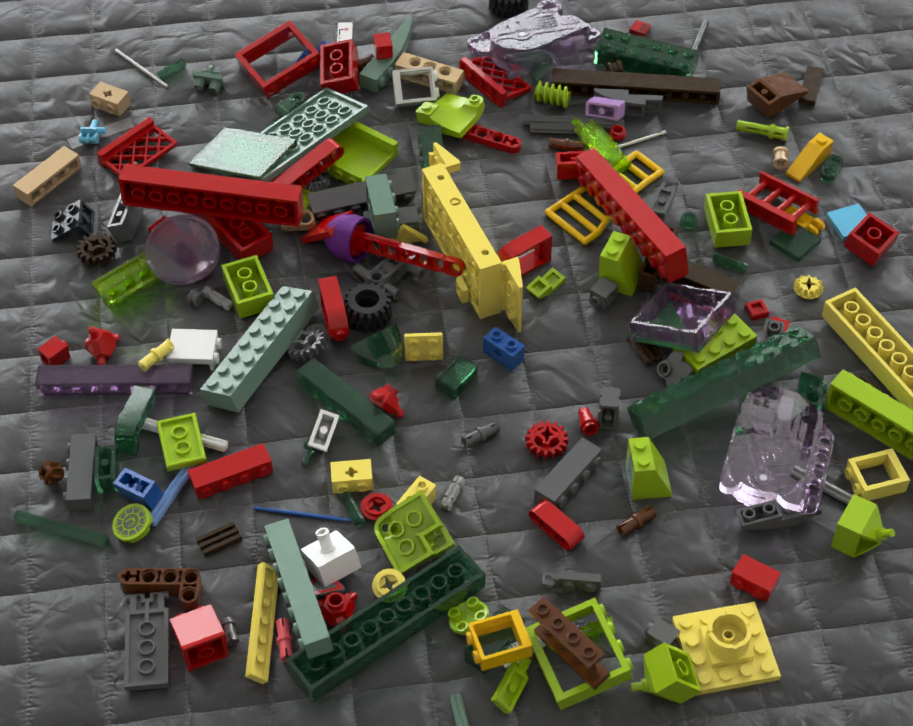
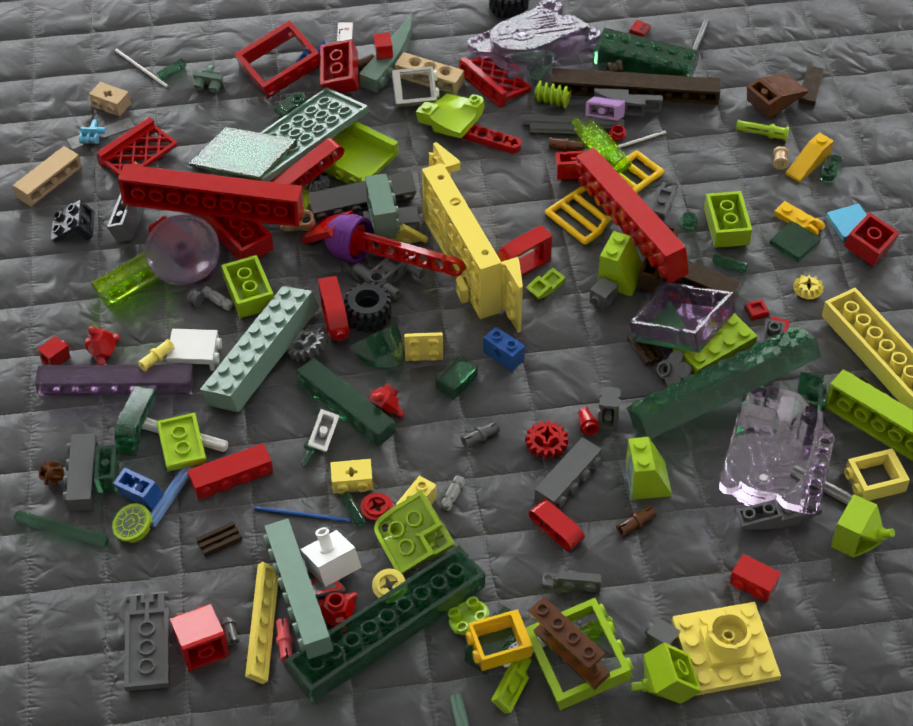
(96, 249): dark brown gear -> none
(135, 582): reddish brown beam -> none
(426, 137): clear green brick -> none
(777, 216): red fence -> none

